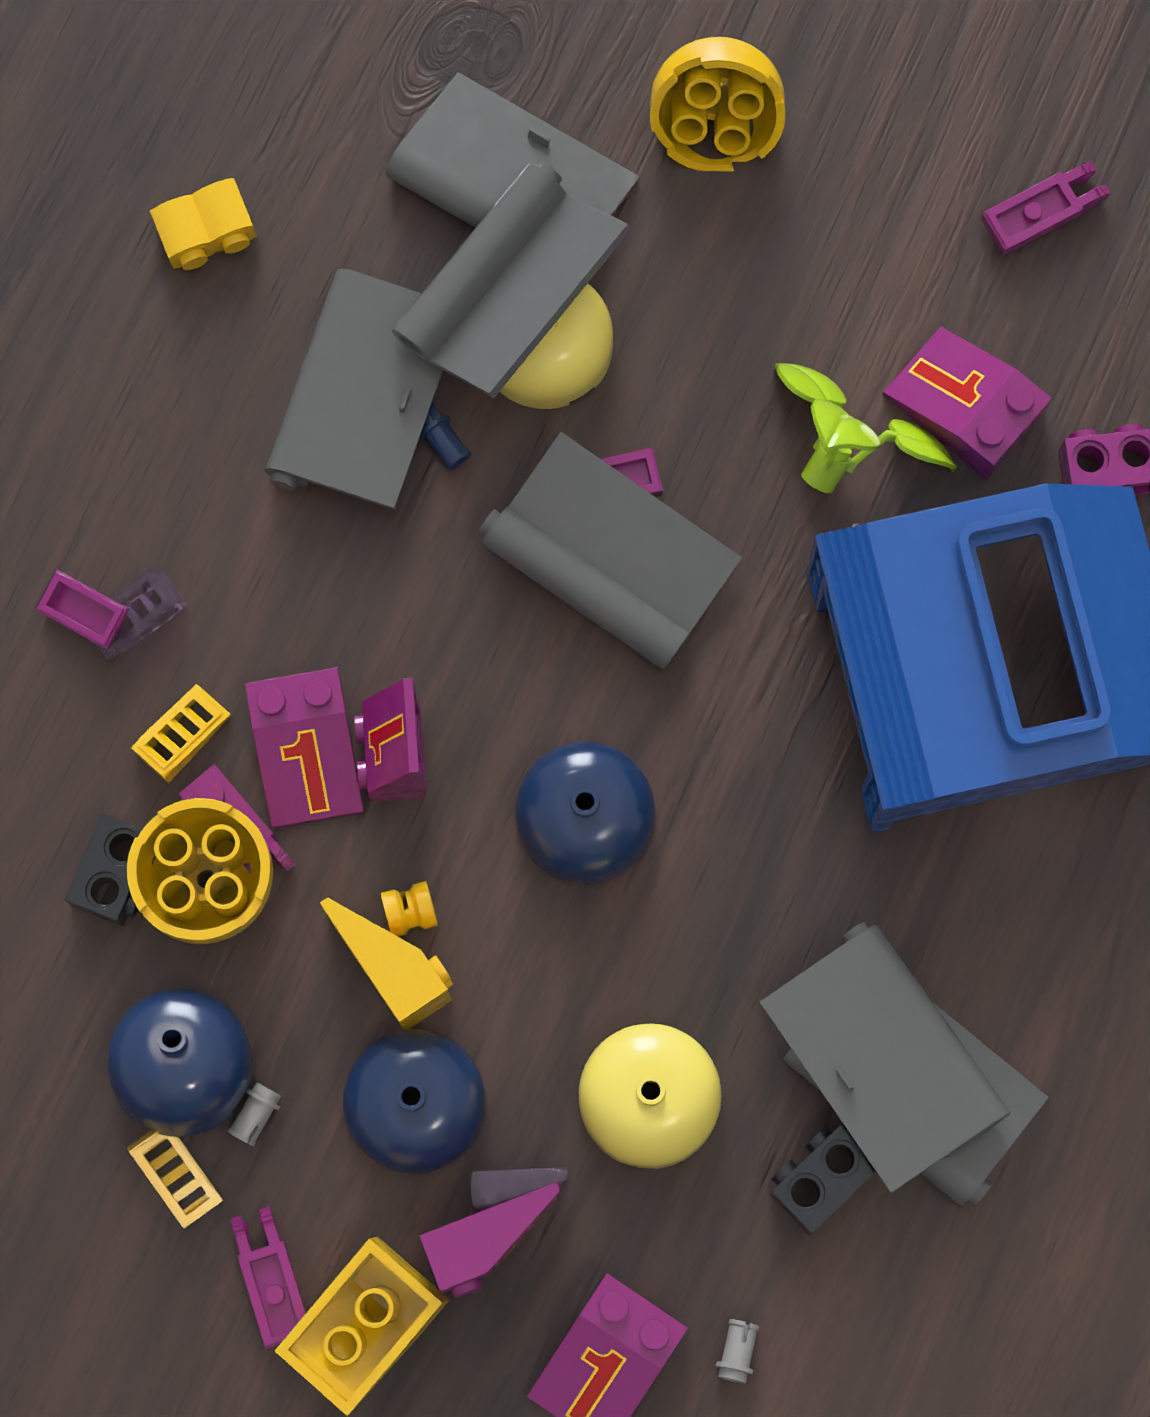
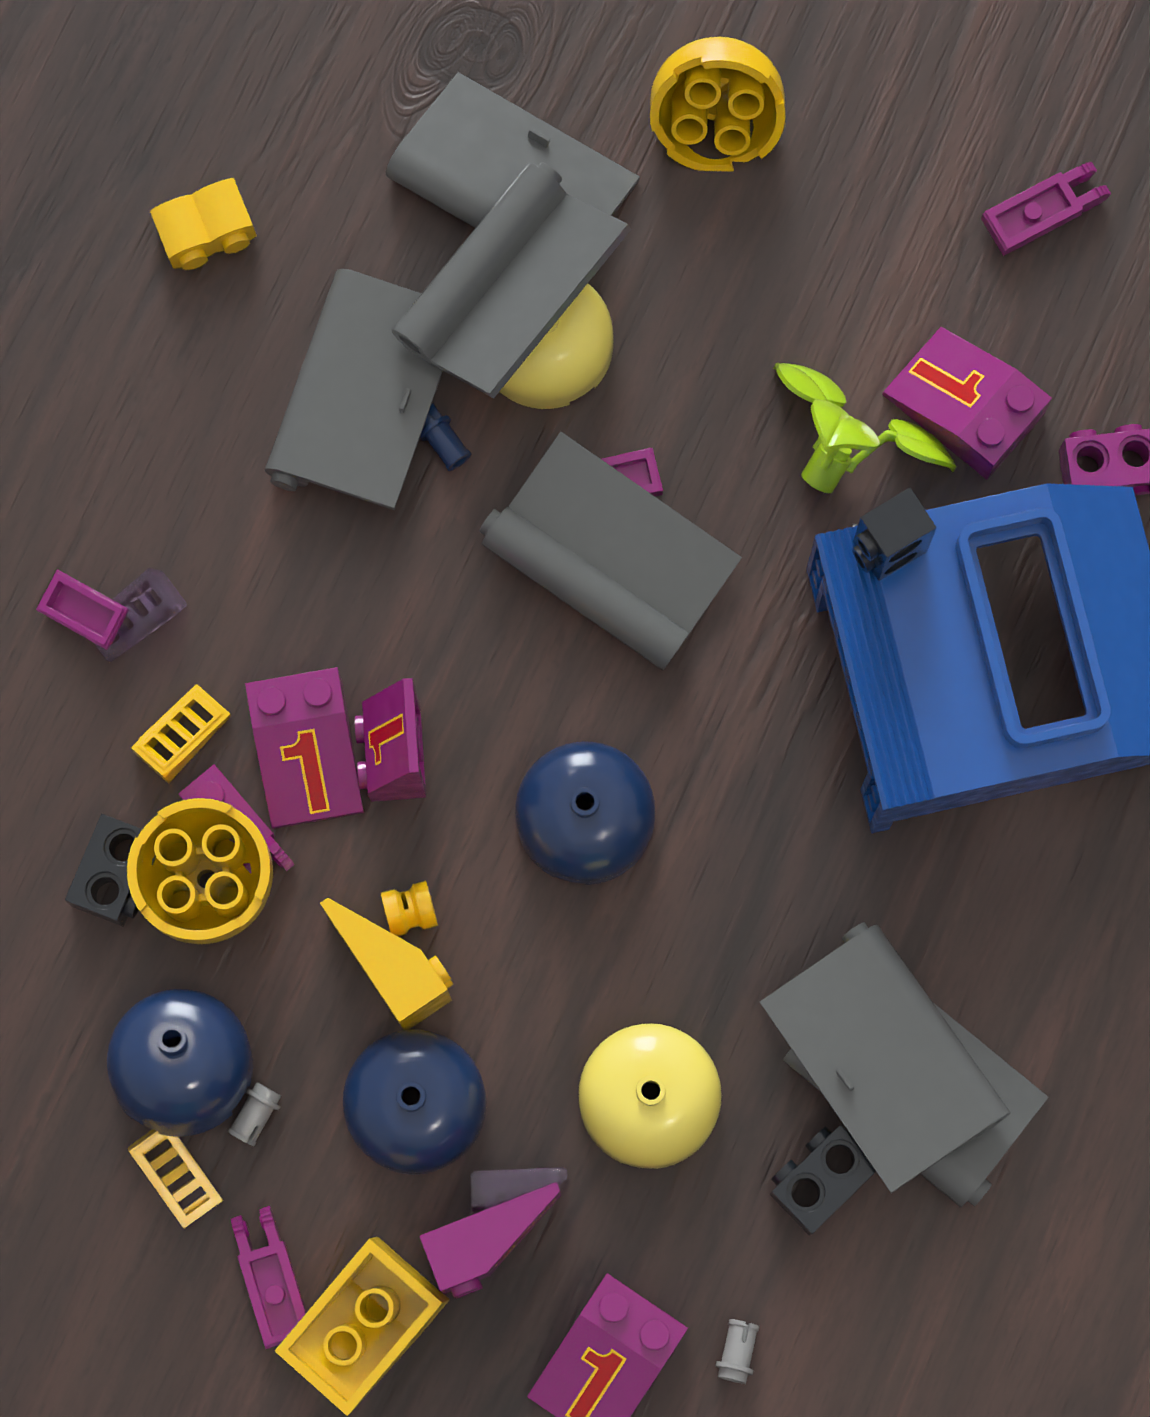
(893, 535): none -> black brick

